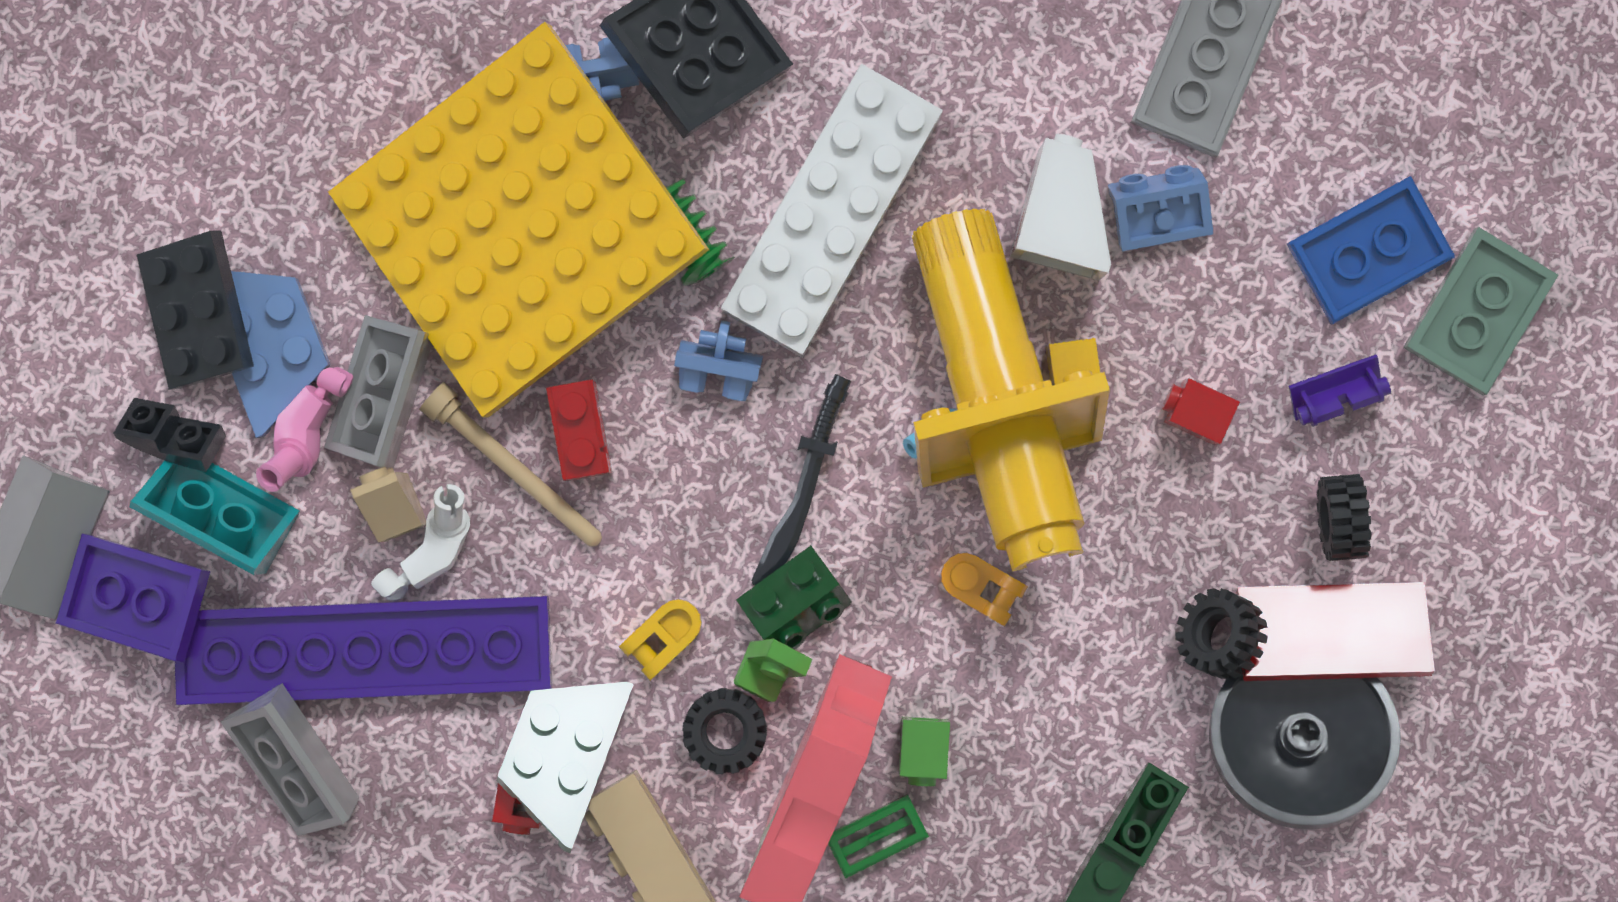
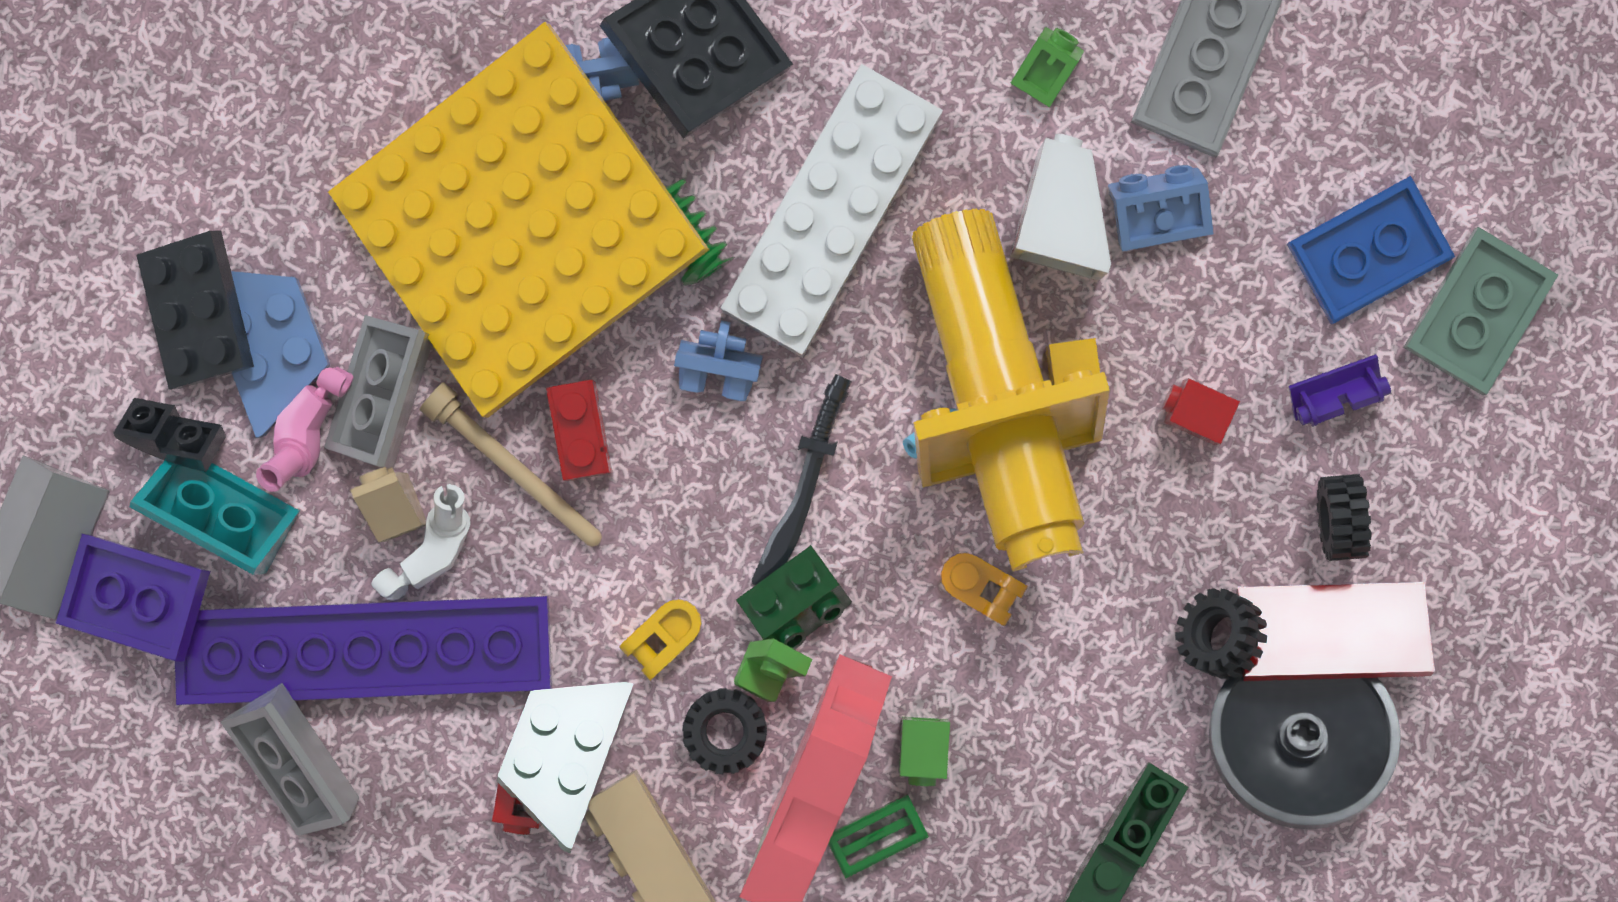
(1048, 65): none -> bright green bracket

